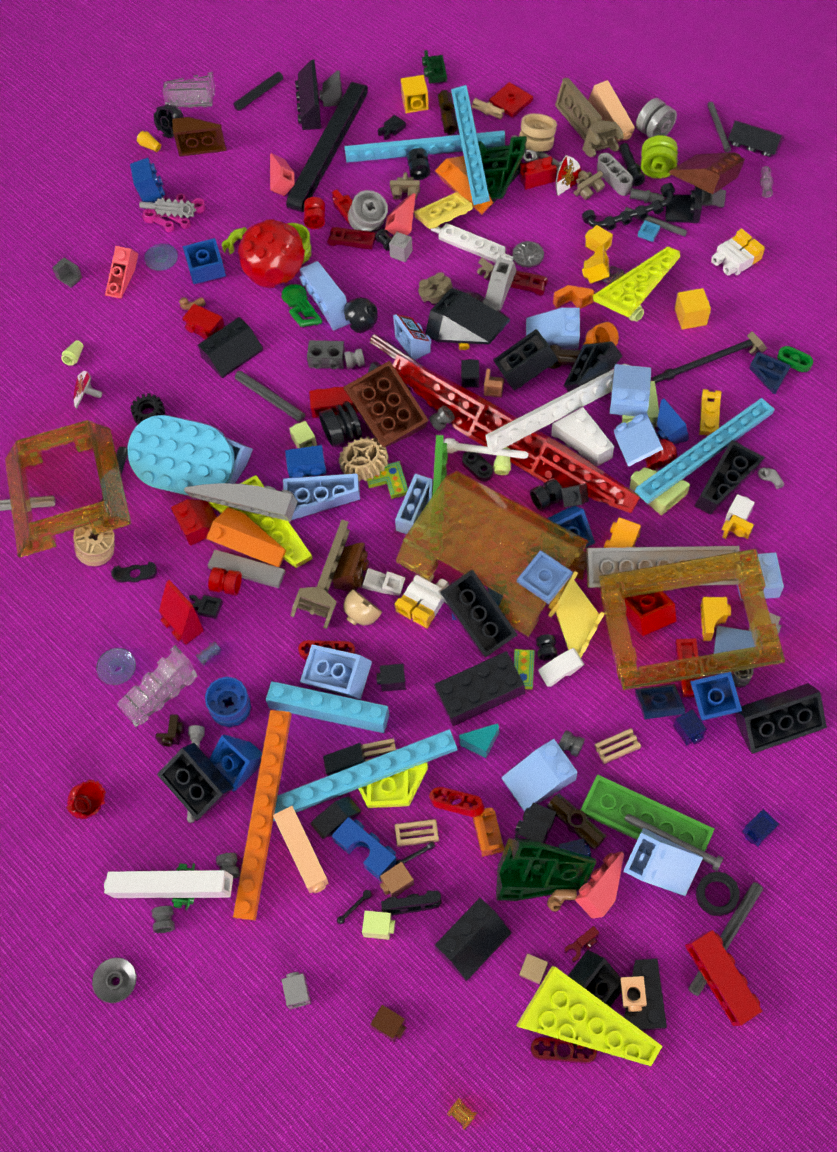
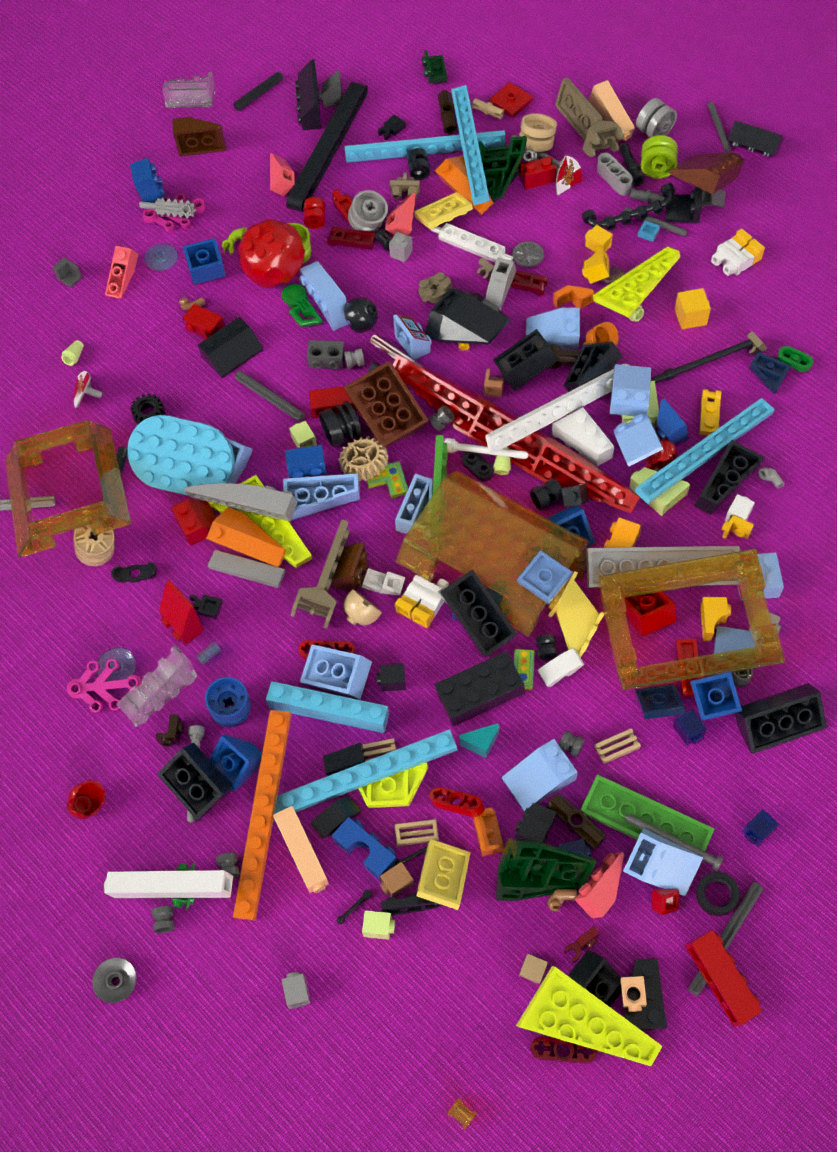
(100, 685): none -> dark pink plant
(146, 140): yellow cone -> none
(164, 116): black cylinder -> none
(227, 581): red wheel -> none
(389, 1023): reddish brown brick -> none
(414, 94): yellow head -> none
(443, 874): none -> light yellow plate
(470, 373): black brick -> none
(472, 939): black slope -> none
(585, 183): dark tan hips -> none
(665, 900): none -> red slope
(766, 182): clear pin -> none

